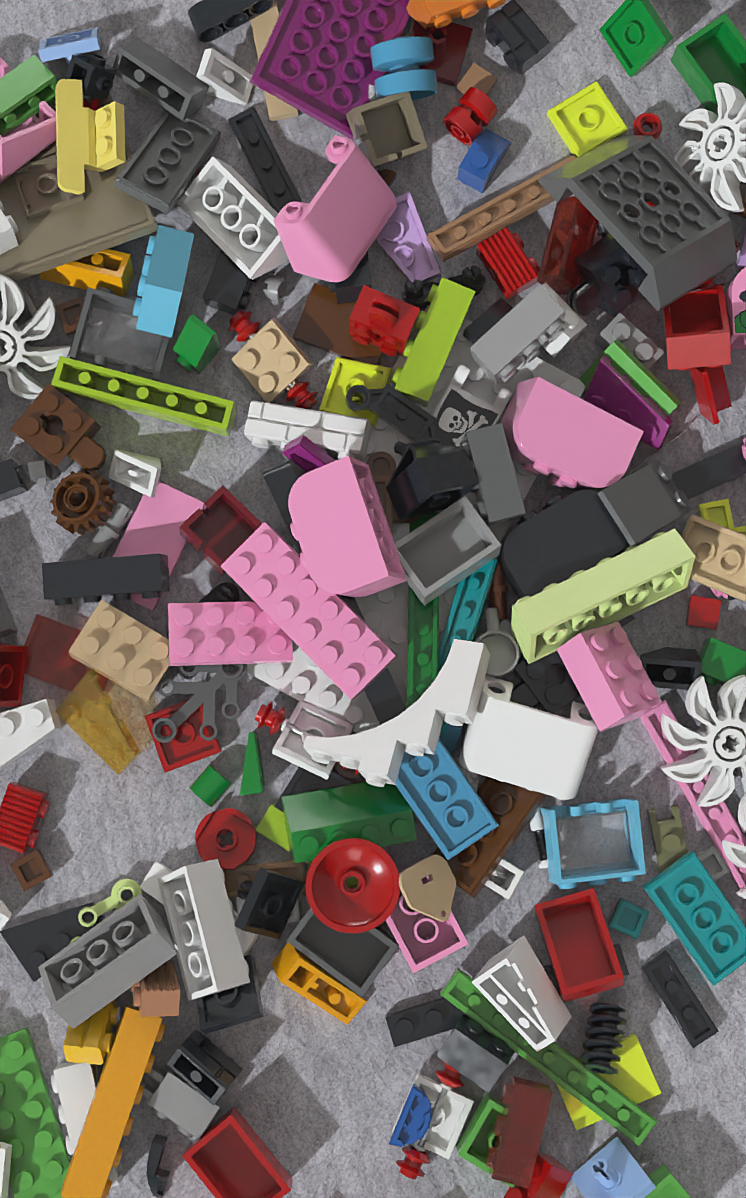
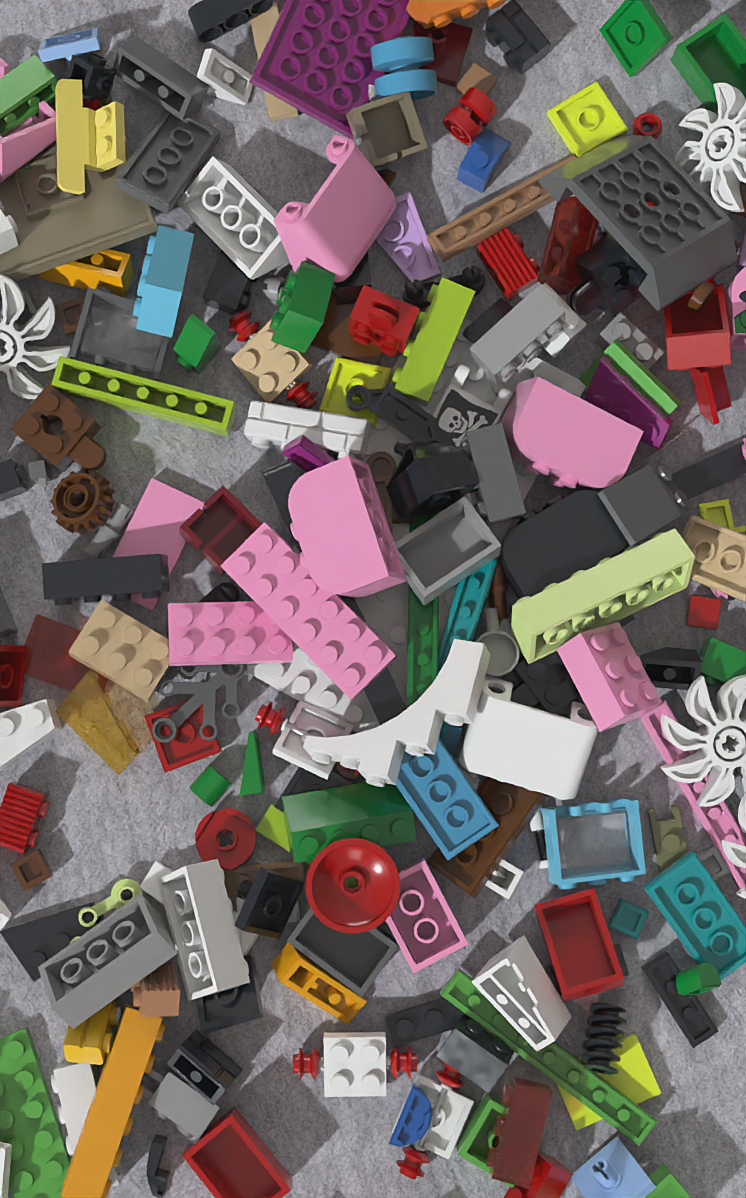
(136, 471): white slope -> none
(263, 159): black tile -> none
(301, 306): none -> green brick
(354, 1064): none -> white plate
(434, 895): tan piece -> none
(698, 979): none -> green brick
(701, 297): none -> reddish brown tile

